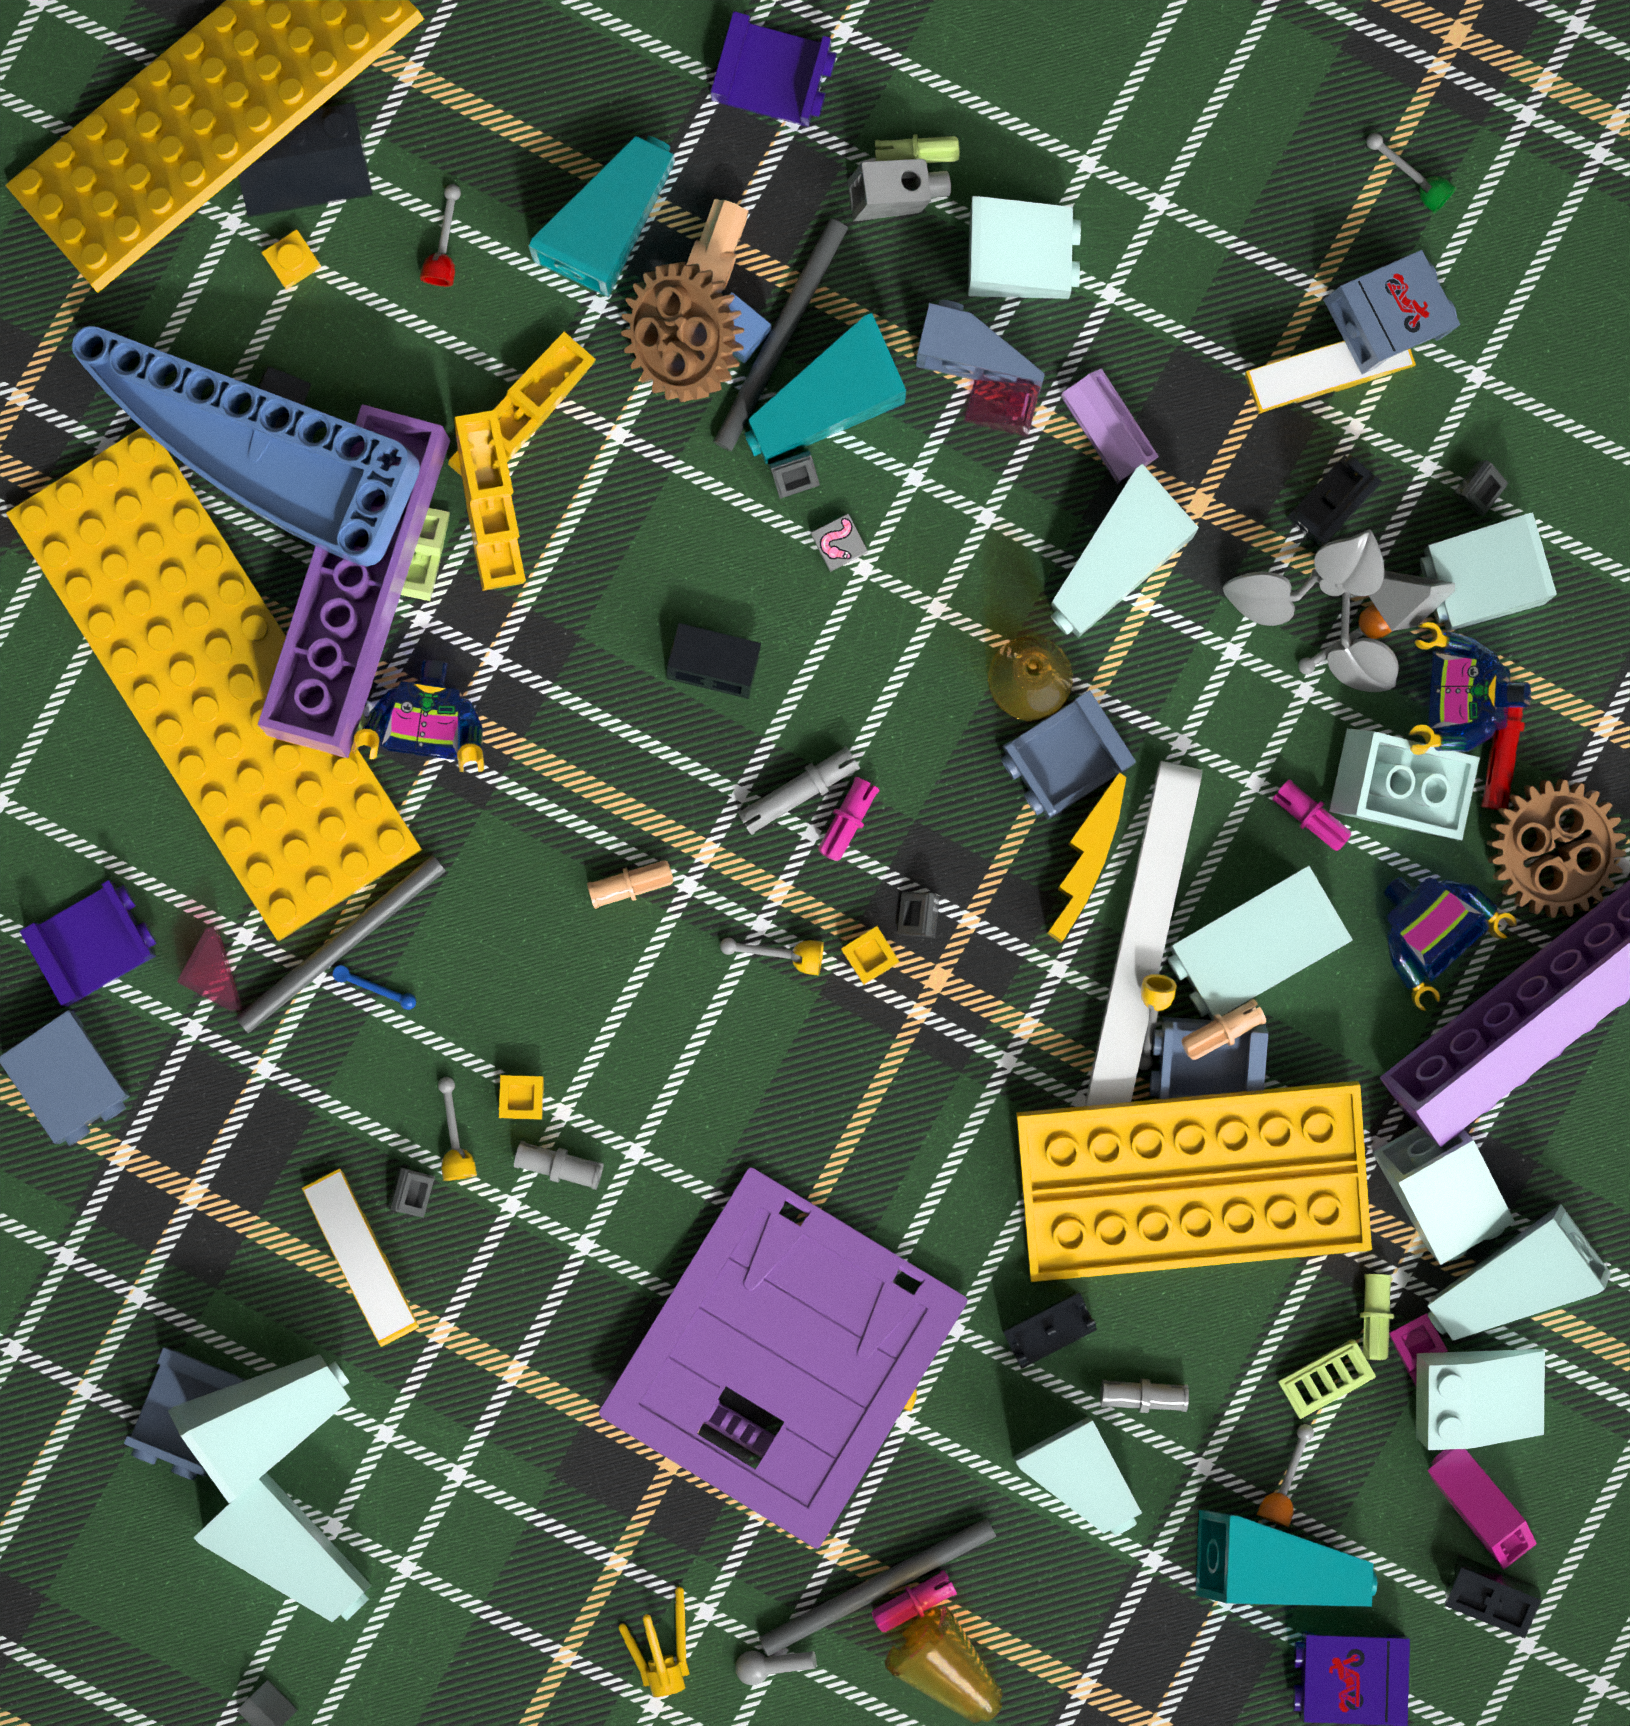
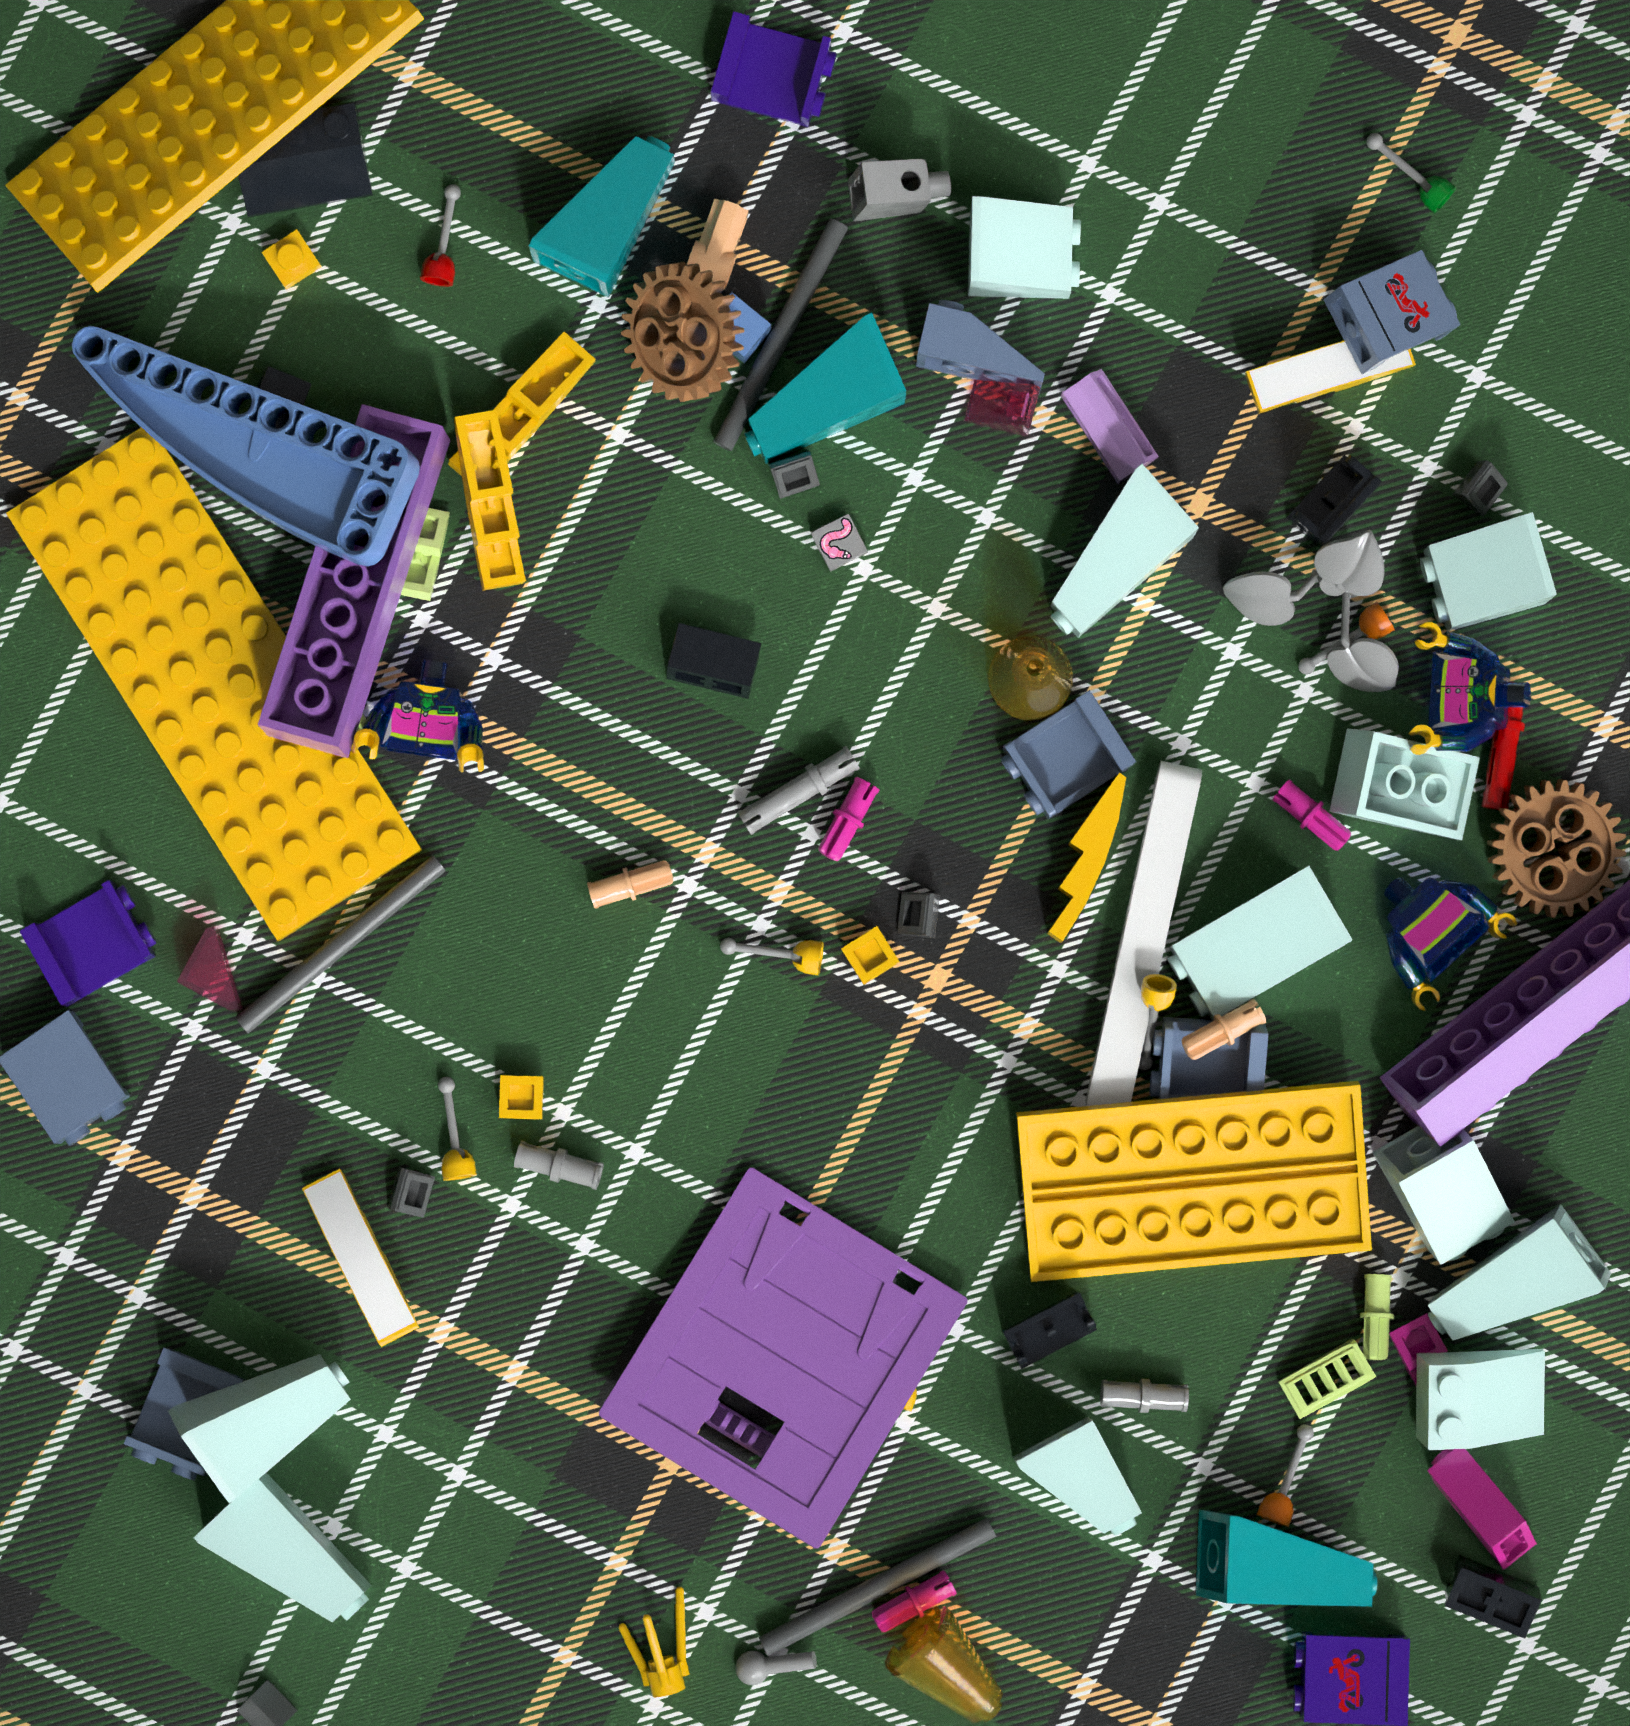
(342, 974): blue hinge -> none
(931, 149): yellowish green axle -> none
(1409, 599): light grey slope -> none

